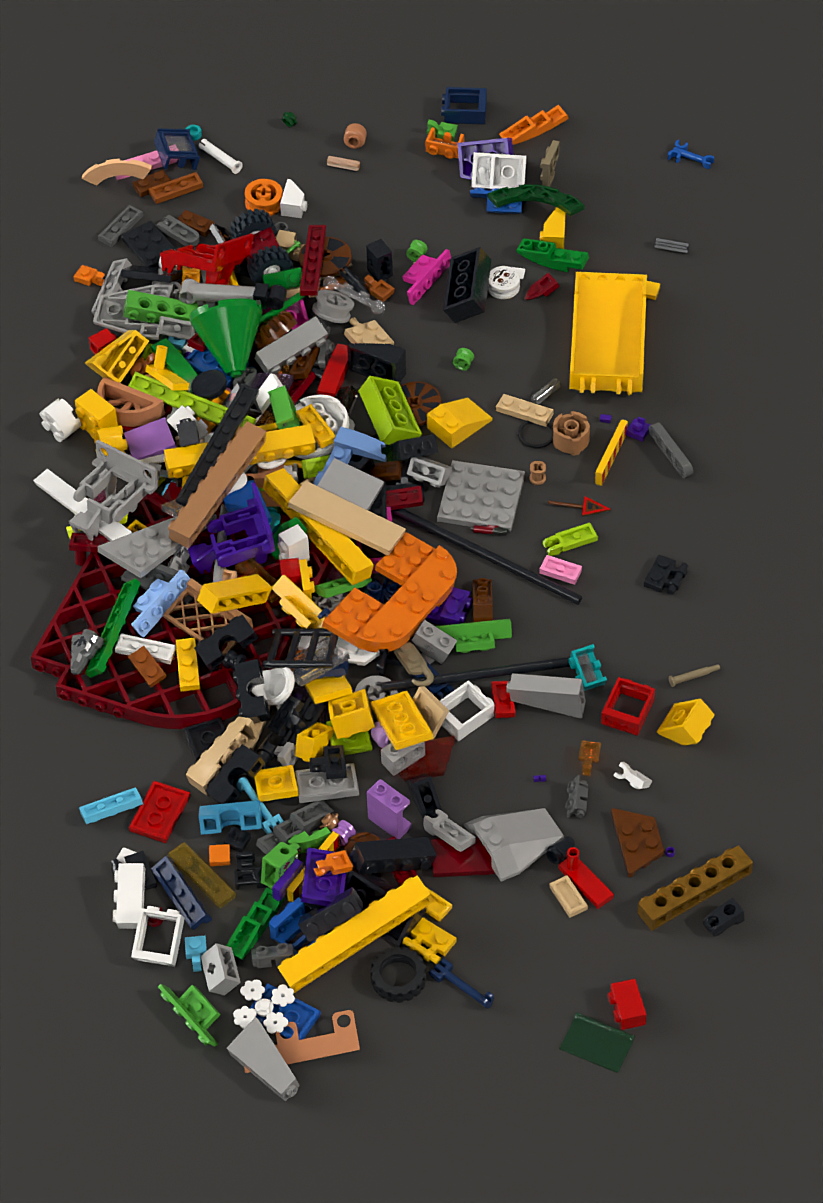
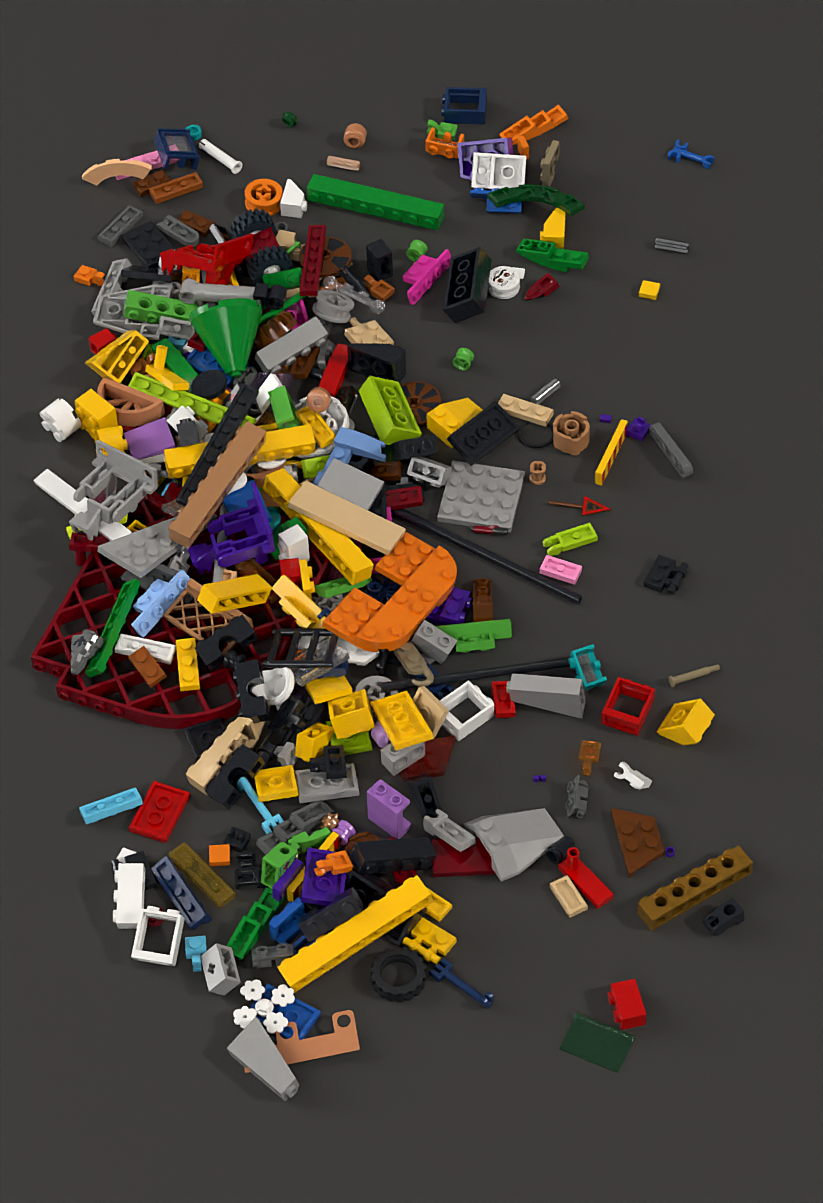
(195, 1010): bright green bracket -> none
(215, 817): dark azure arch -> none
(299, 387): dark red tile -> none
(318, 399): none -> nougat head
(375, 202): none -> green brick
(483, 433): none -> black plate
(523, 146): none -> orange tile
(608, 332): yellow hinge -> none

